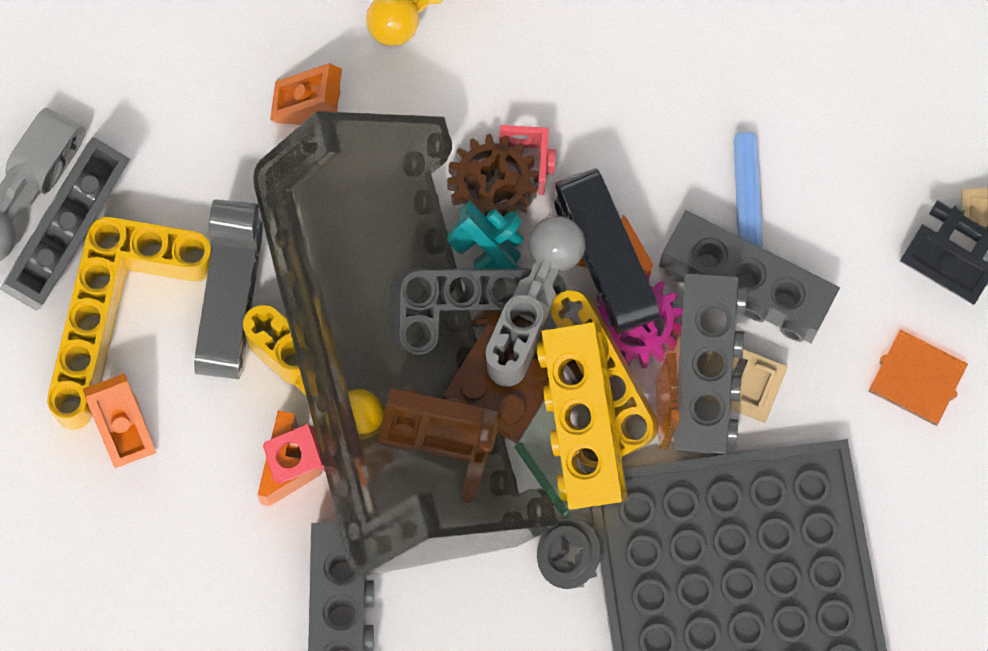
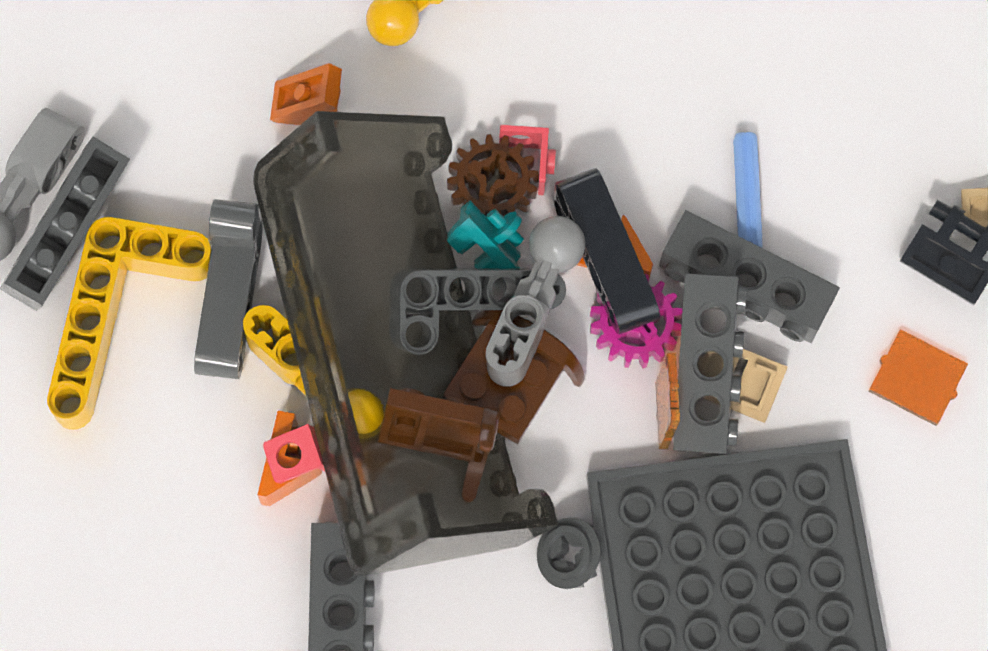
(119, 420): orange slope -> none
(543, 480): clear green piece -> none
(587, 346): yellow brick -> none
(633, 400): yellow beam -> none

